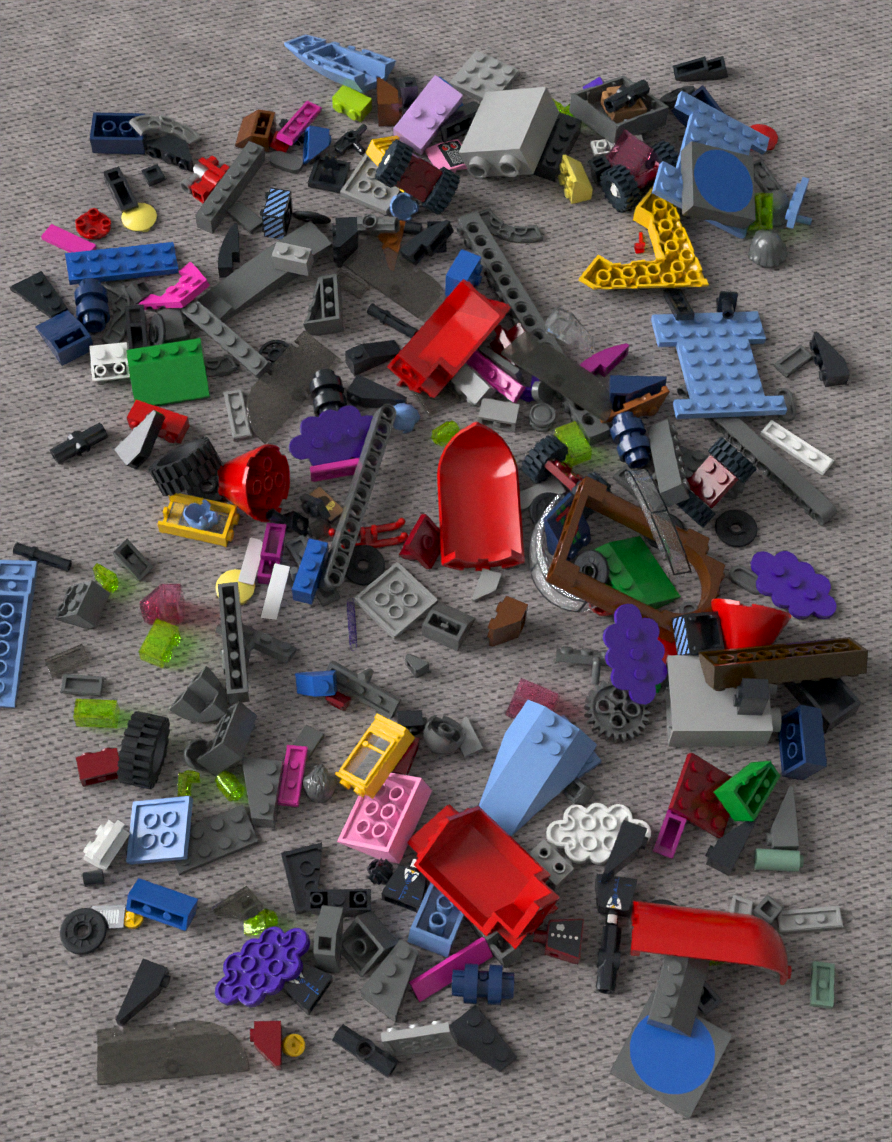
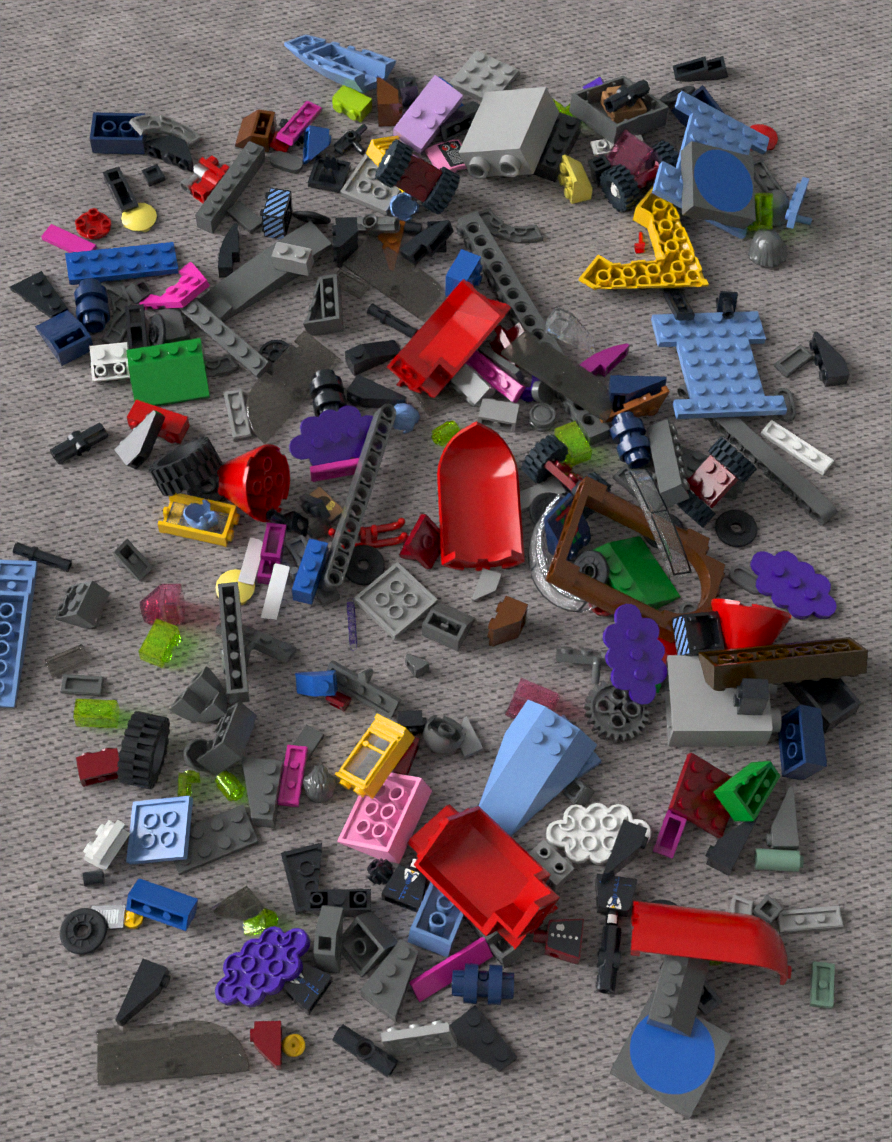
(106, 578): clear neon green bracket -> none

